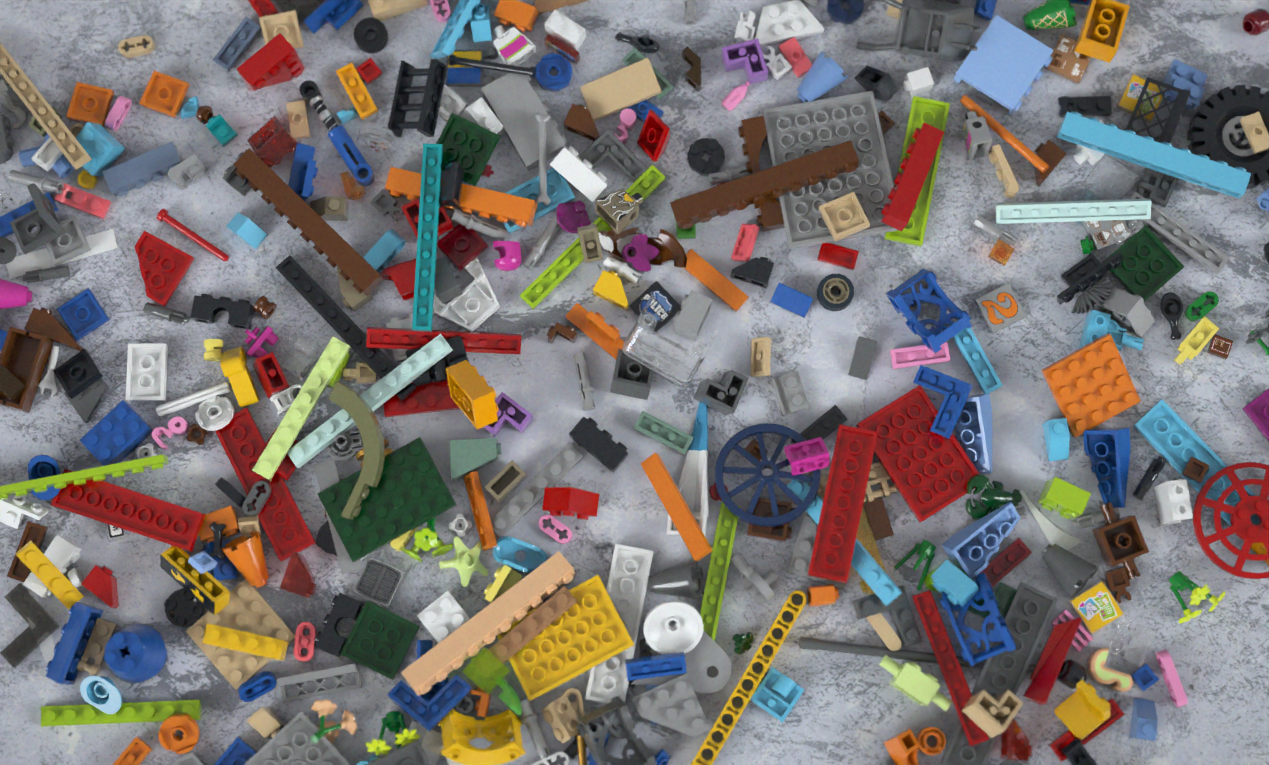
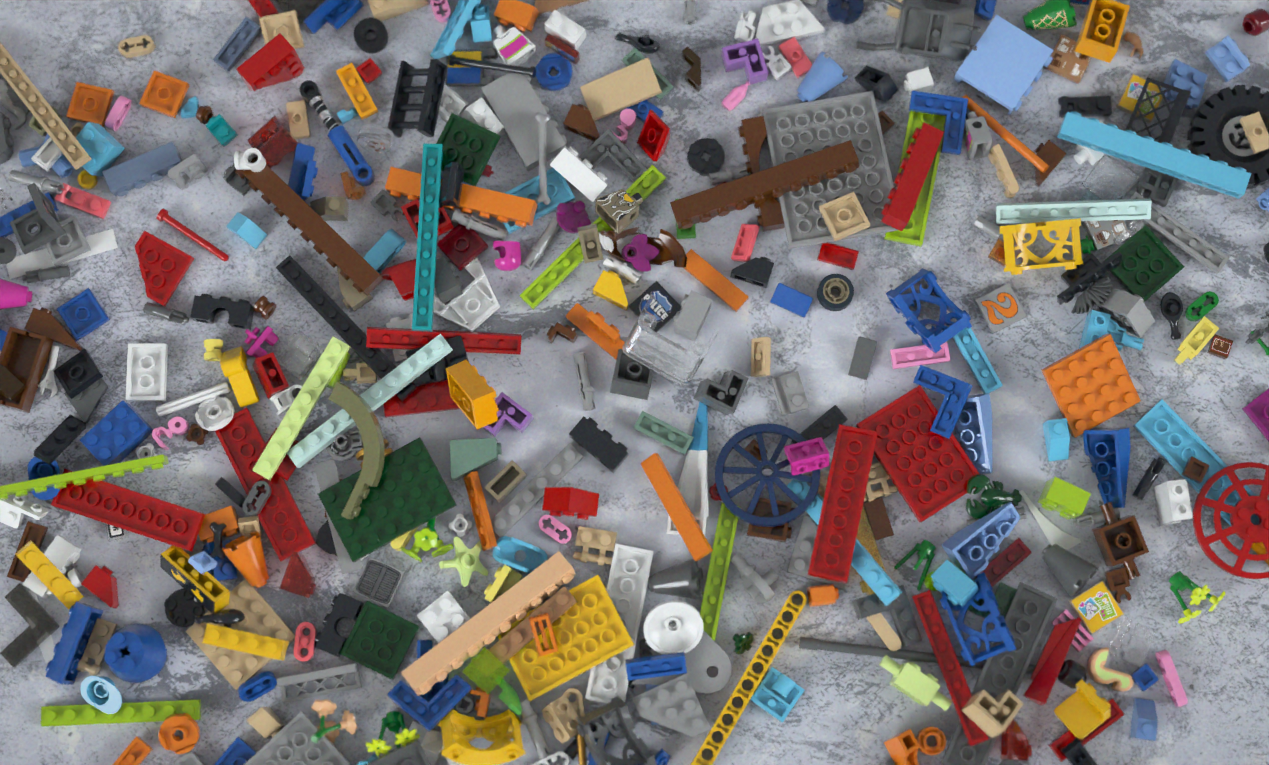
(59, 439): none -> black plate
(224, 617): none -> black piece
(243, 159): none -> white piece
(539, 618): none -> orange tile
(595, 539): none -> tan plate
(954, 111): none -> blue plate
(1062, 230): none -> yellow fence
(1136, 41): none -> medium nougat arm
(1228, 58): none -> light blue bracket

